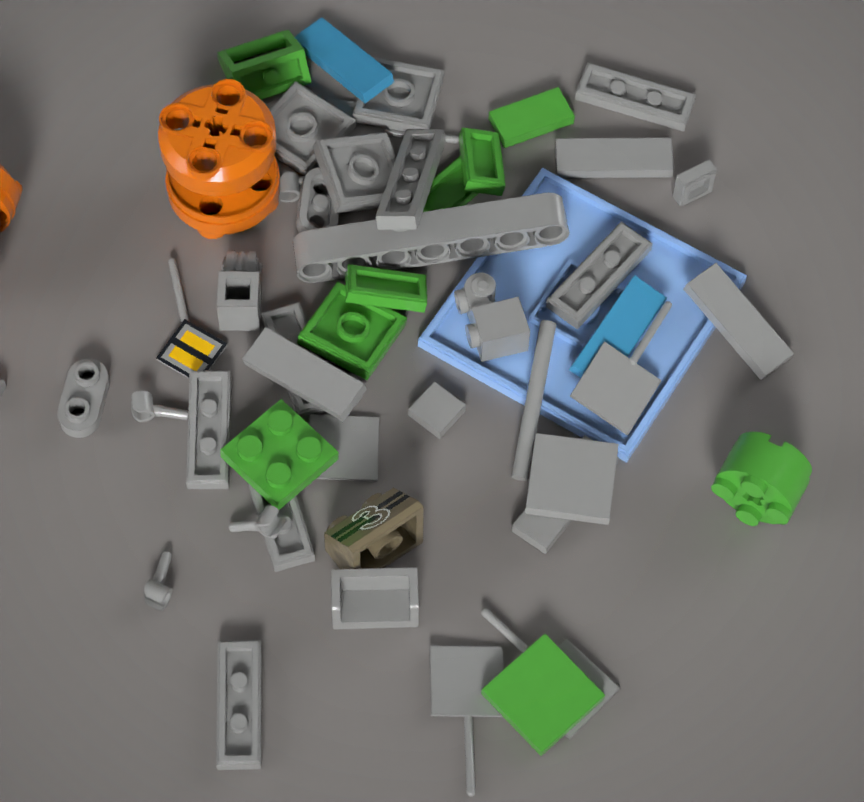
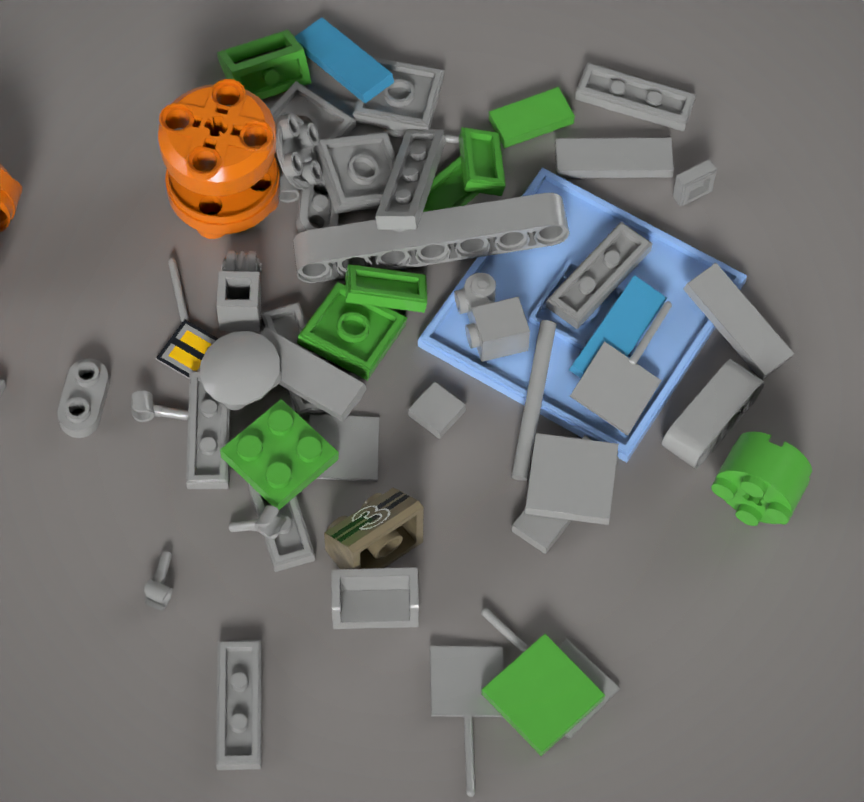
(240, 369): none -> light grey dish
(297, 151): none -> light grey dish
(713, 413): none -> light grey beam

